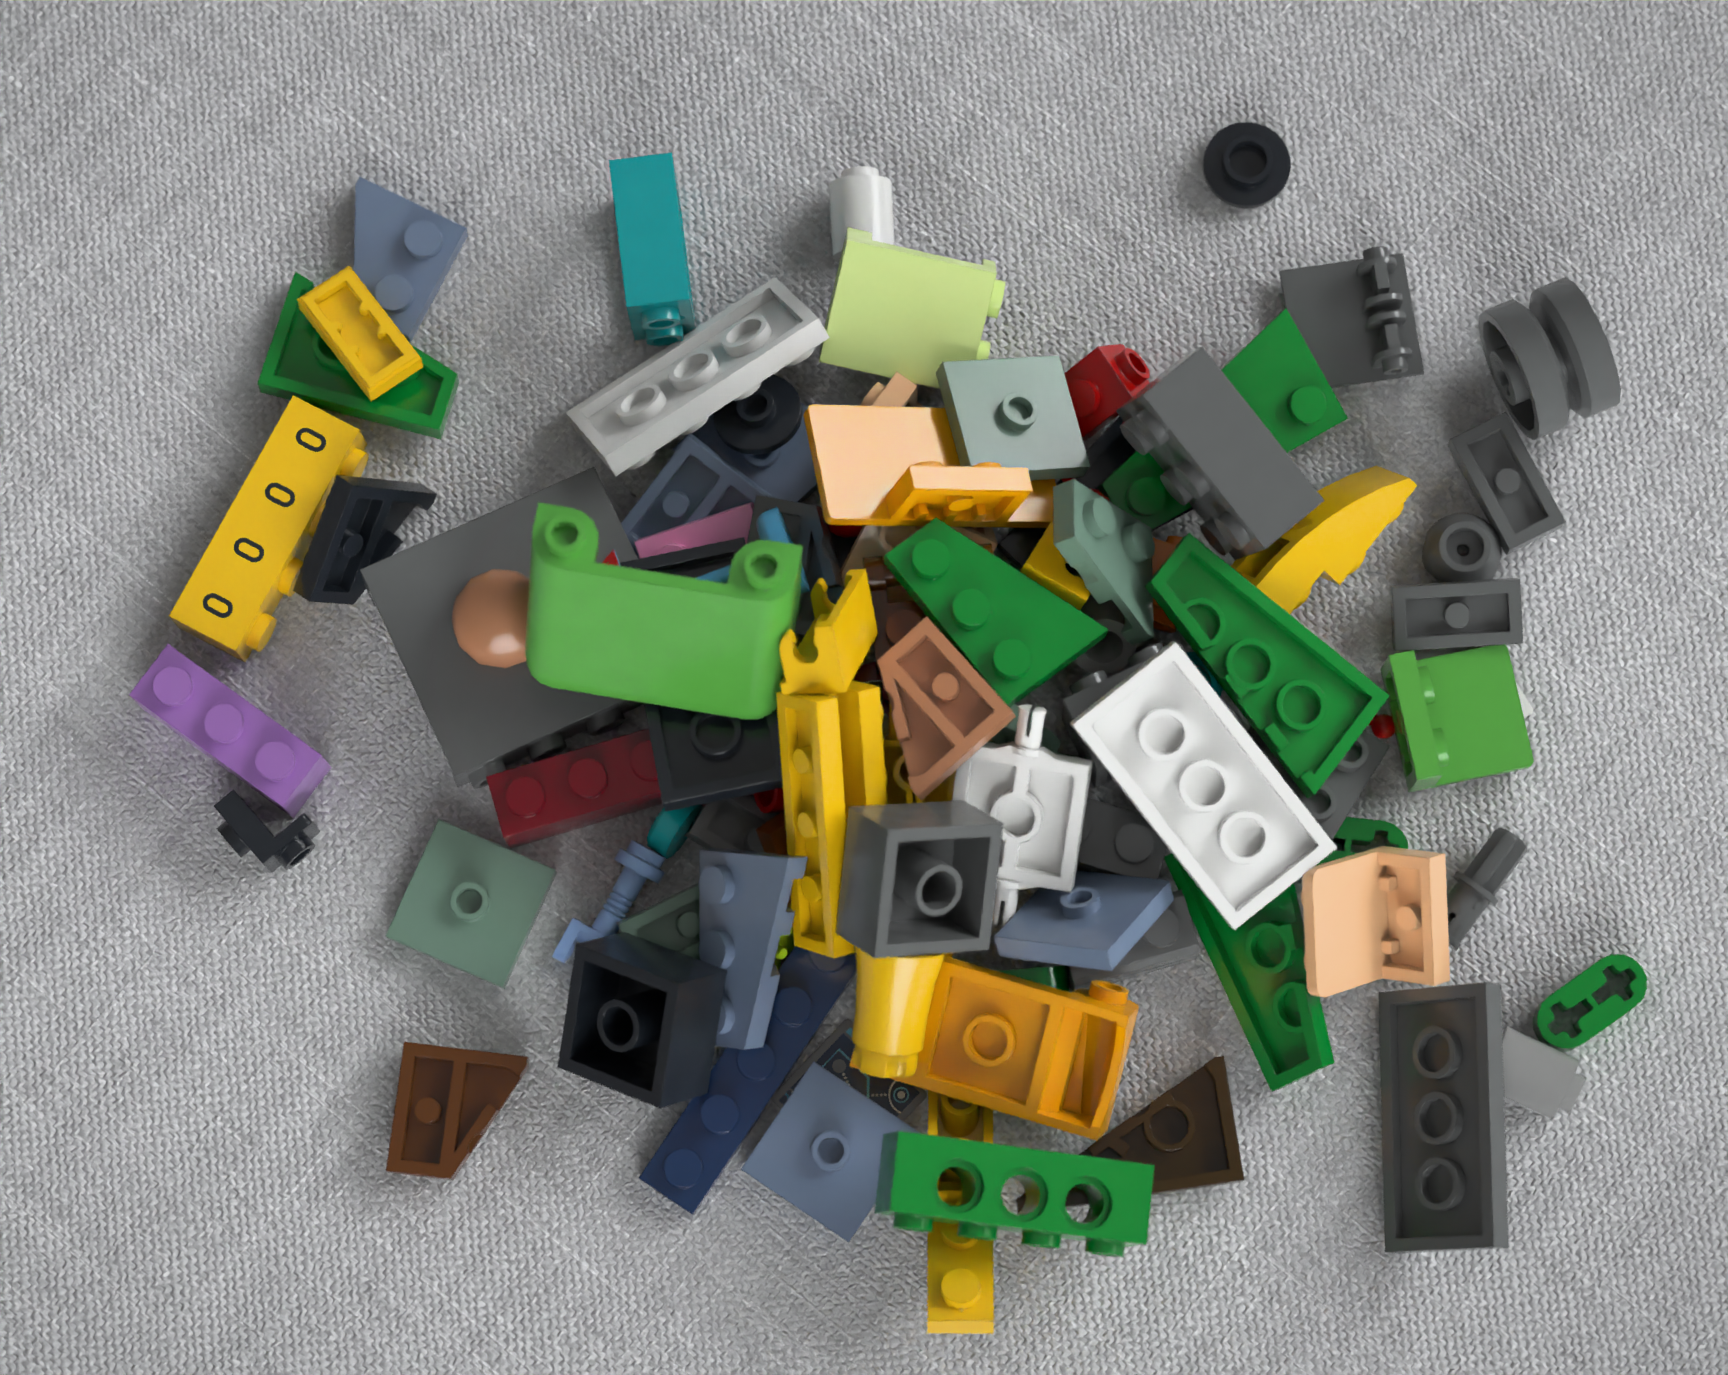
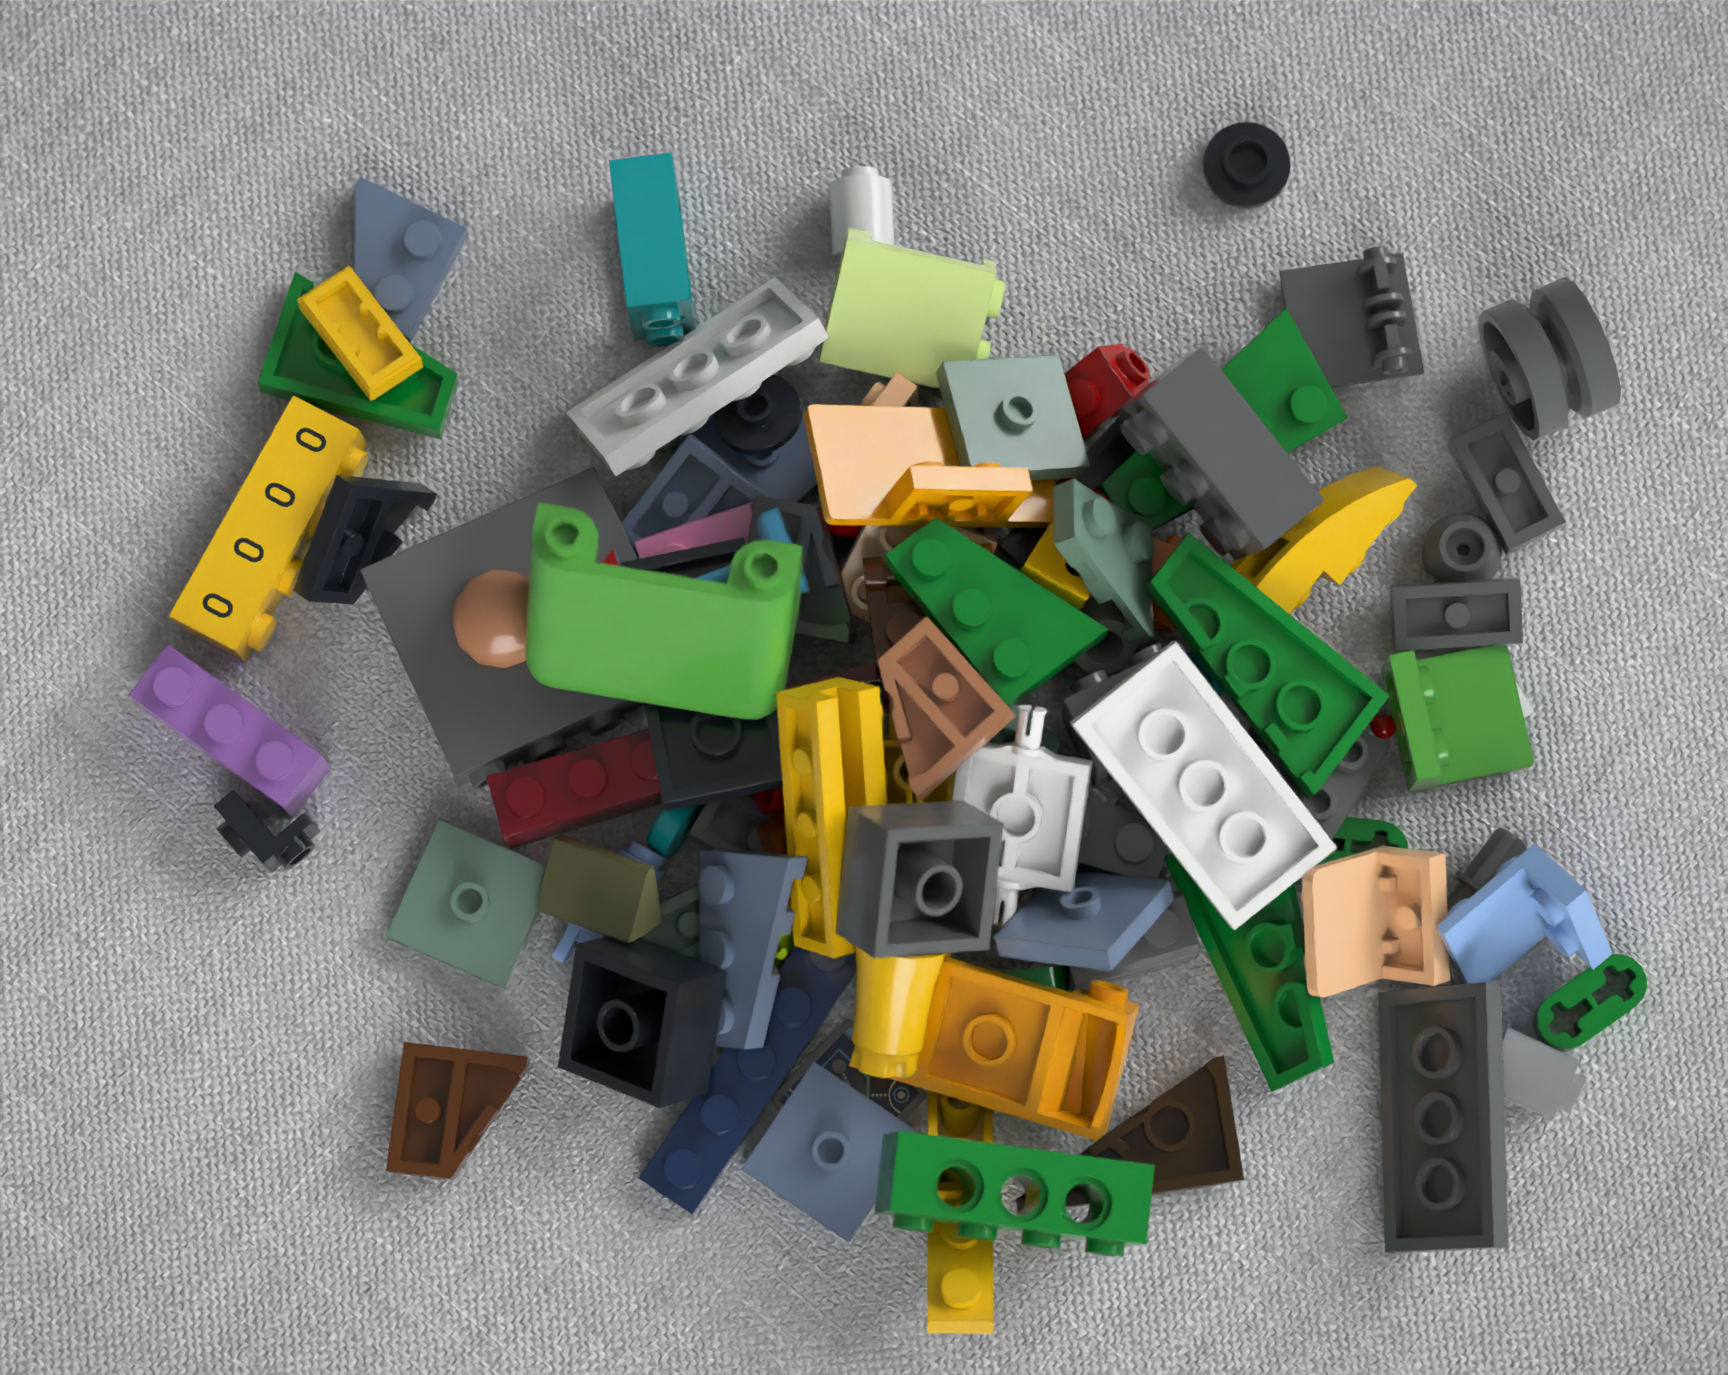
(599, 890): none -> olive slope
(834, 641): yellow hinge -> none
(1517, 910): none -> light blue bracket

